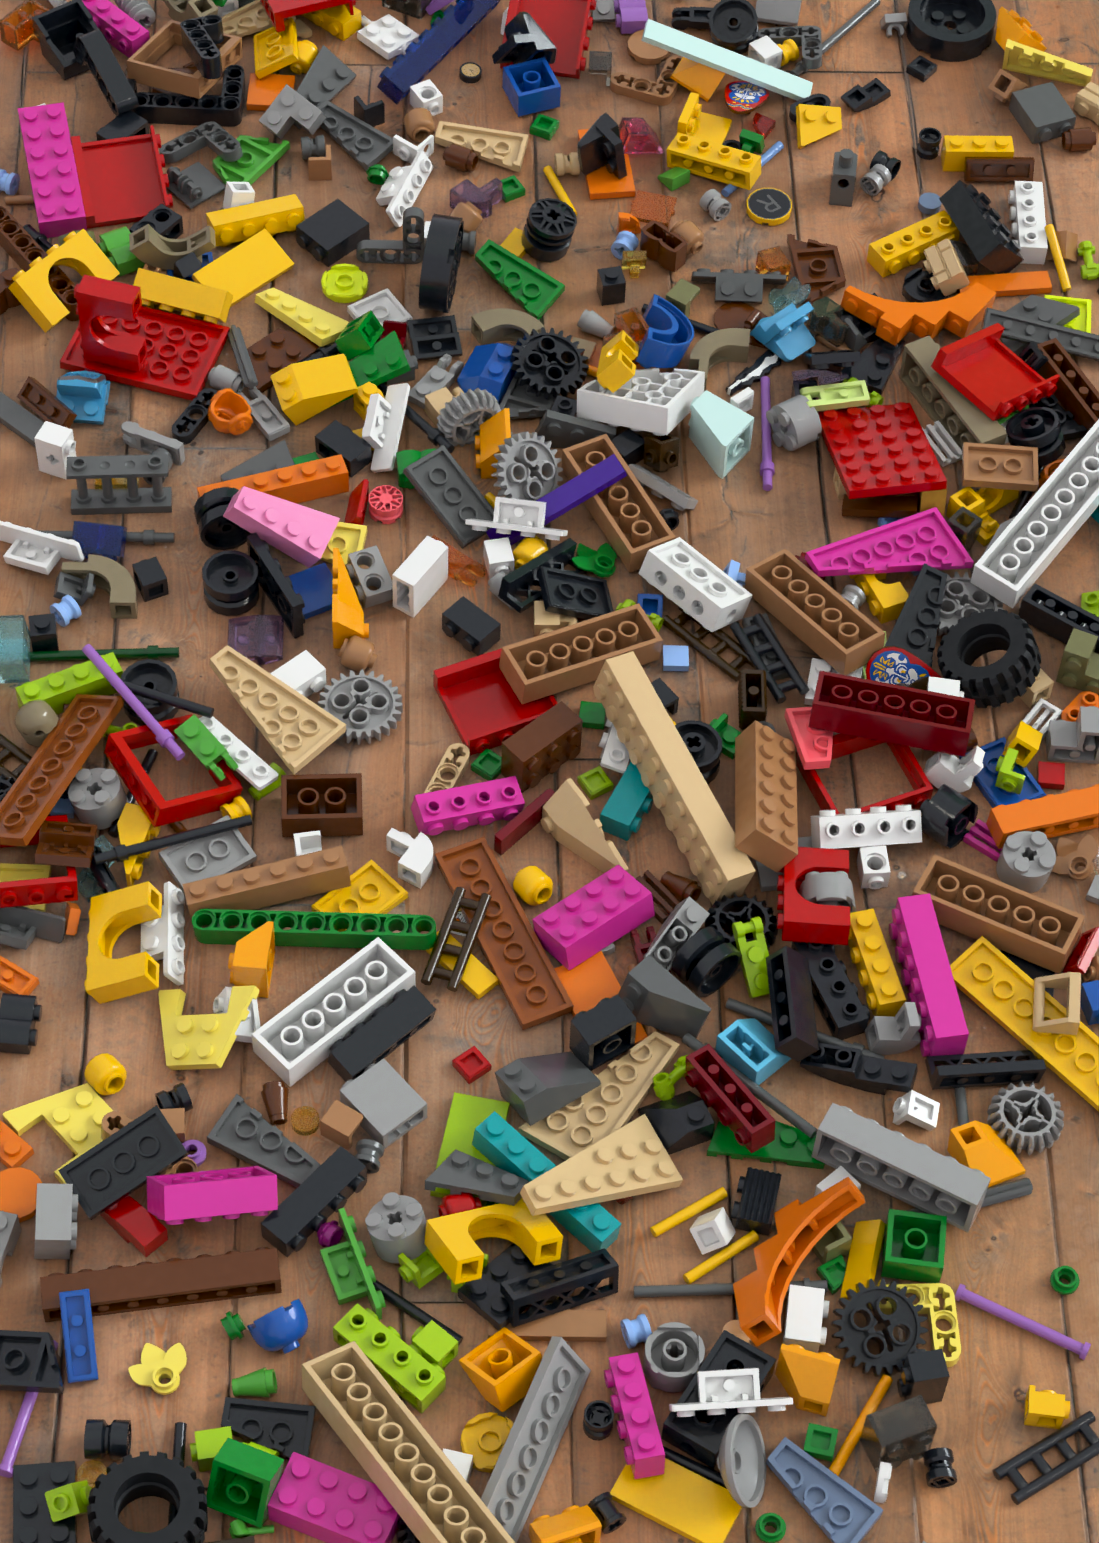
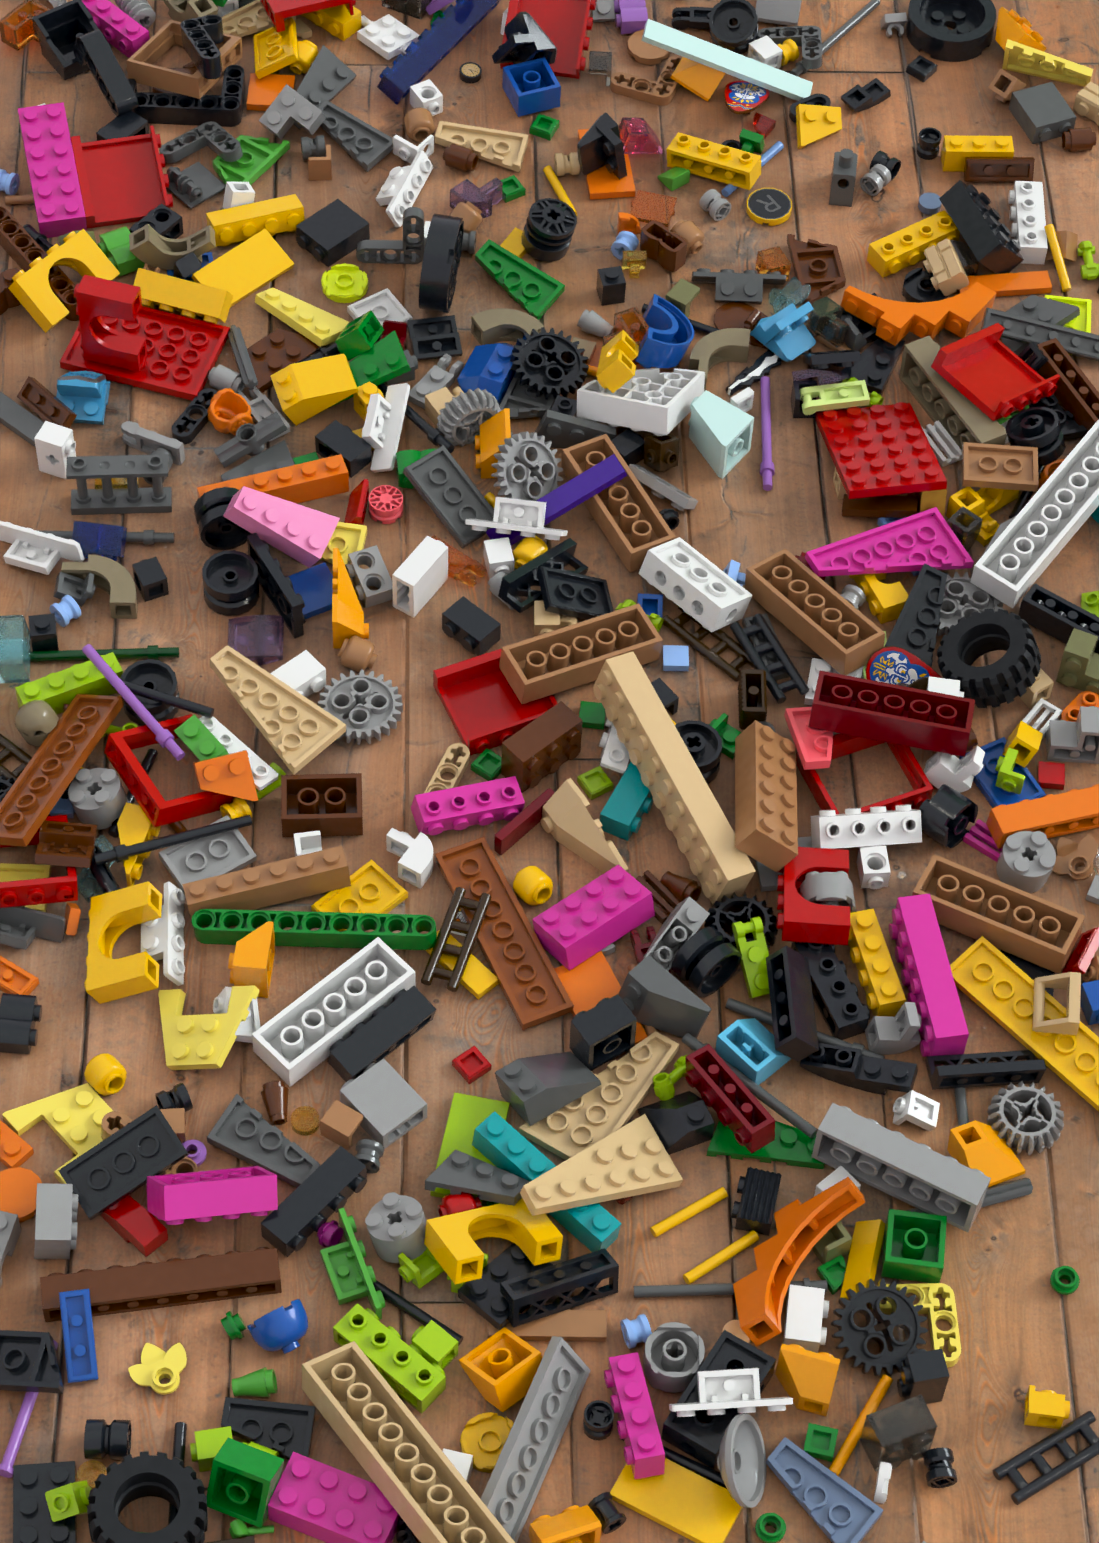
(227, 775): none -> orange wing
(250, 439): none -> dark grey piece
(371, 114): black panel -> none
(377, 174): green plate -> none
(599, 562): green plate -> none
(702, 124): yellow bracket -> none
(712, 1230): white panel -> none
(794, 423): light grey brick -> none
(1022, 1321): medium lavender bar -> none

